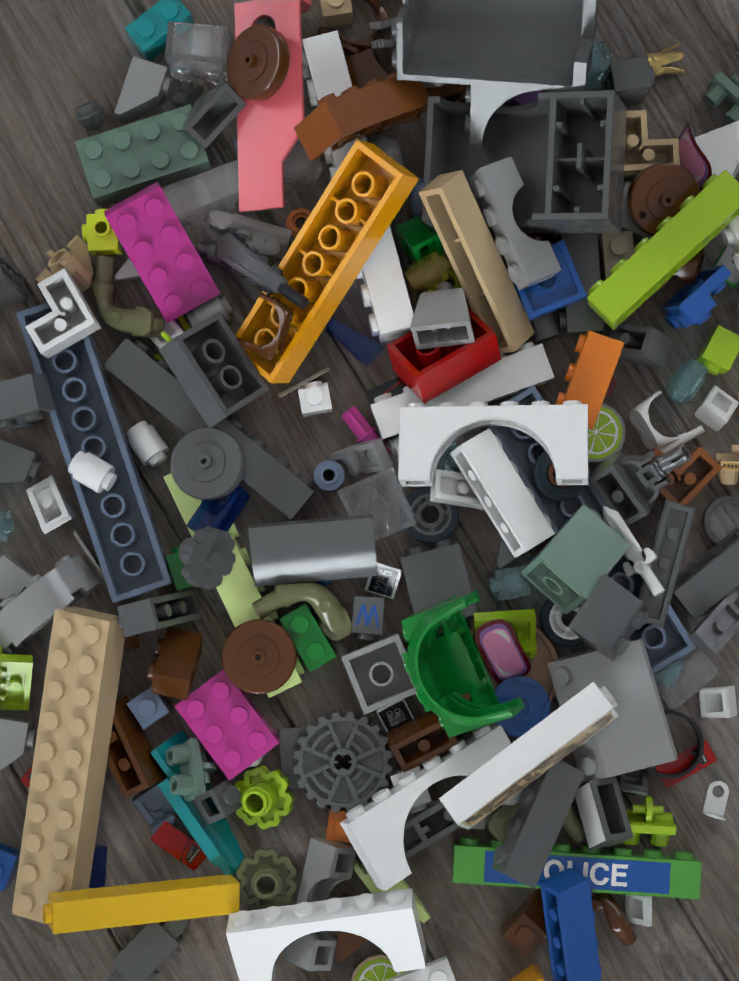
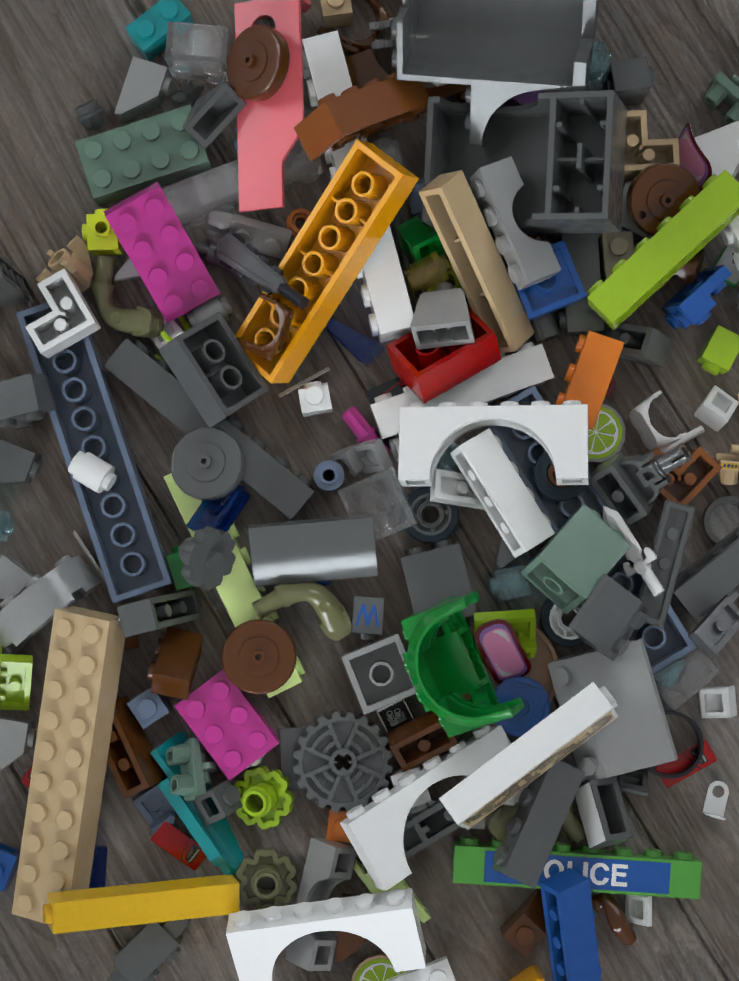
(49, 504): white slope -> none
(147, 444): white brick -> none
(308, 637): green brick -> none
(386, 581): slope -> none
(650, 820): lime hips -> none
(660, 59): pearl gold piece -> none
(686, 381): clear light blue brick -> none

